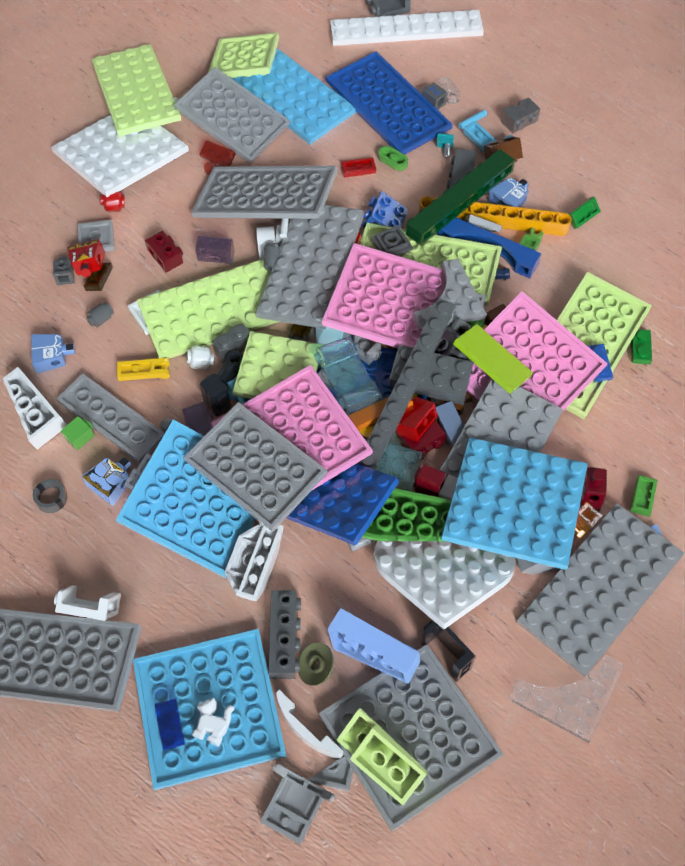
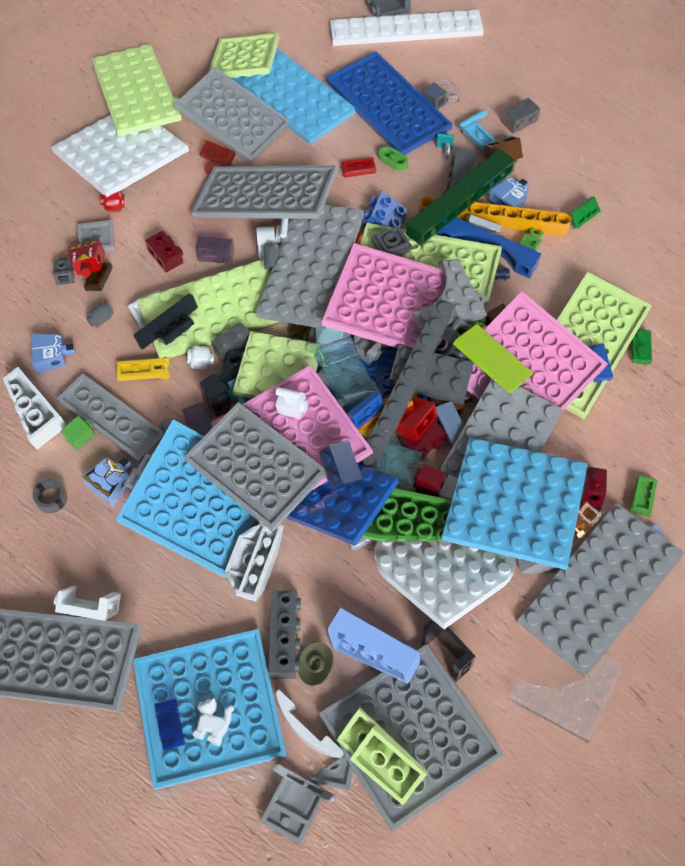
(168, 324): none -> black bracket
(291, 403): none -> white brick
(340, 465): none -> dark blue brick
(366, 409): none -> blue plate

